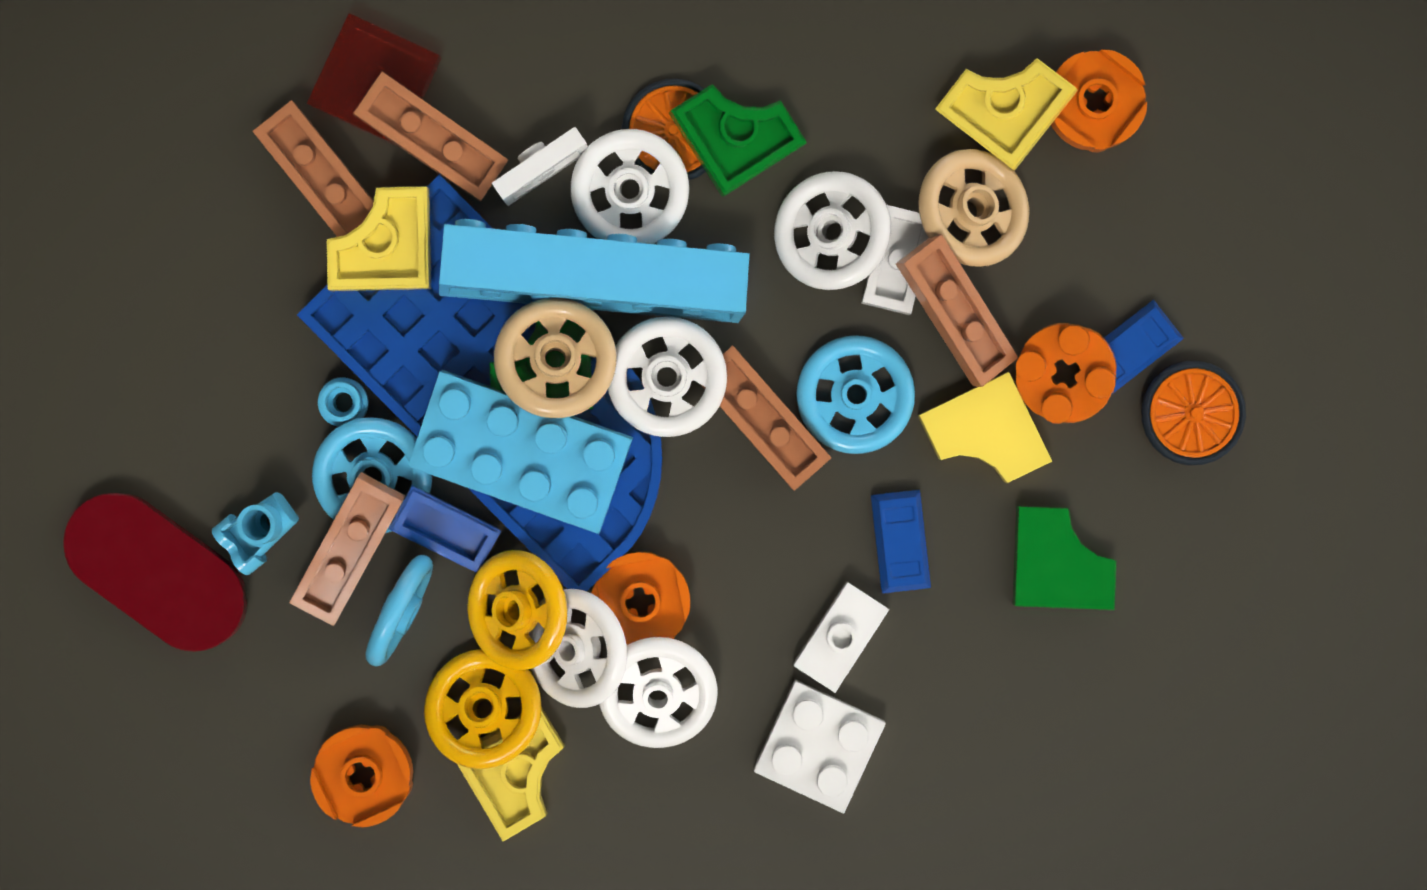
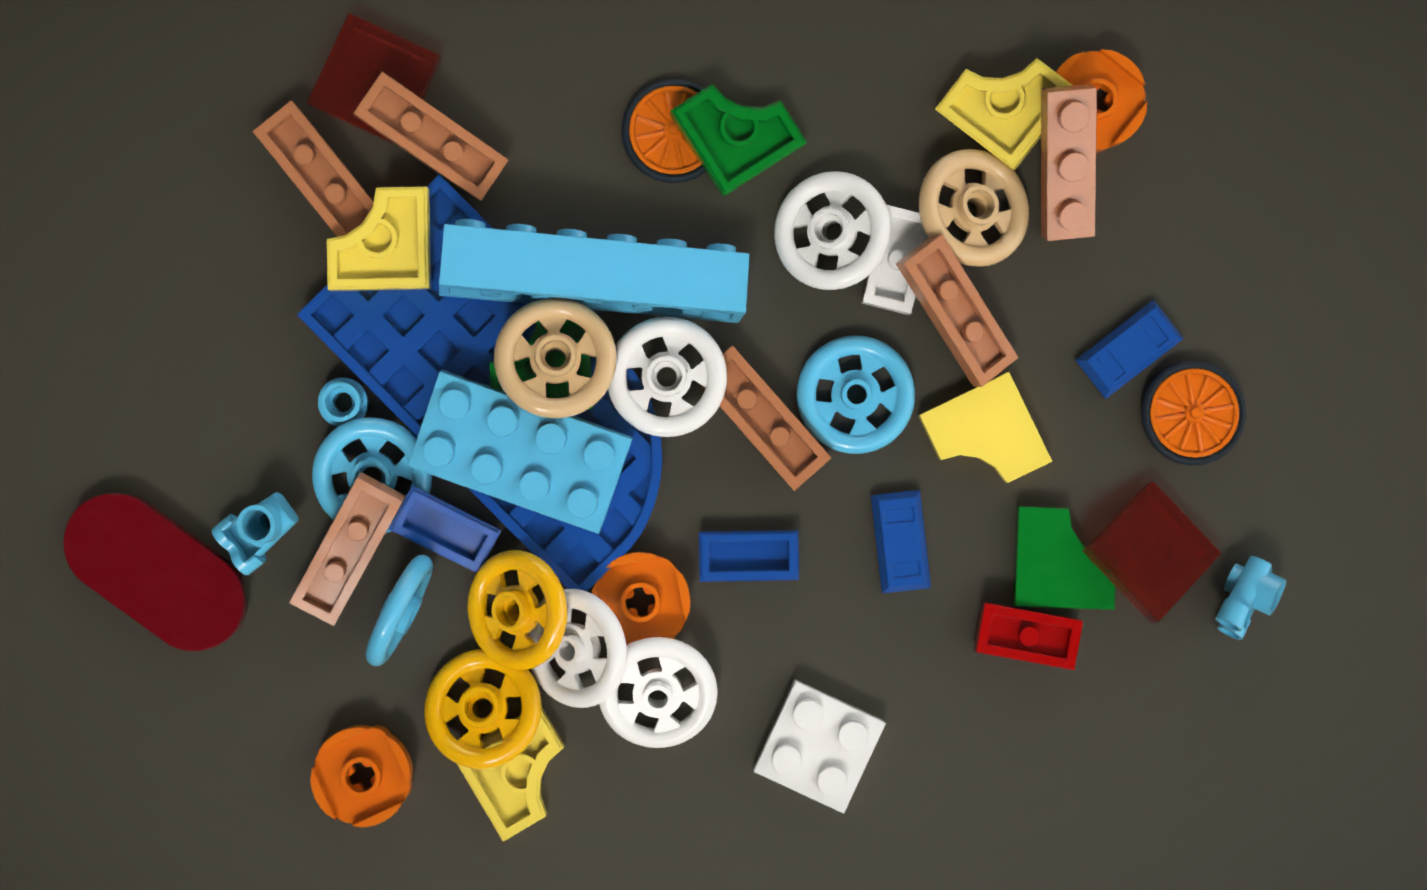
(539, 164): white plate -> none
(628, 146): white plate -> none
(748, 556): none -> blue tile
(840, 637): white plate -> none
(1028, 635): none -> red plate
(1057, 400): orange plate -> none
(1068, 162): none -> nougat plate
(1152, 552): none -> clear red tile
(1250, 590): none -> medium azure plate

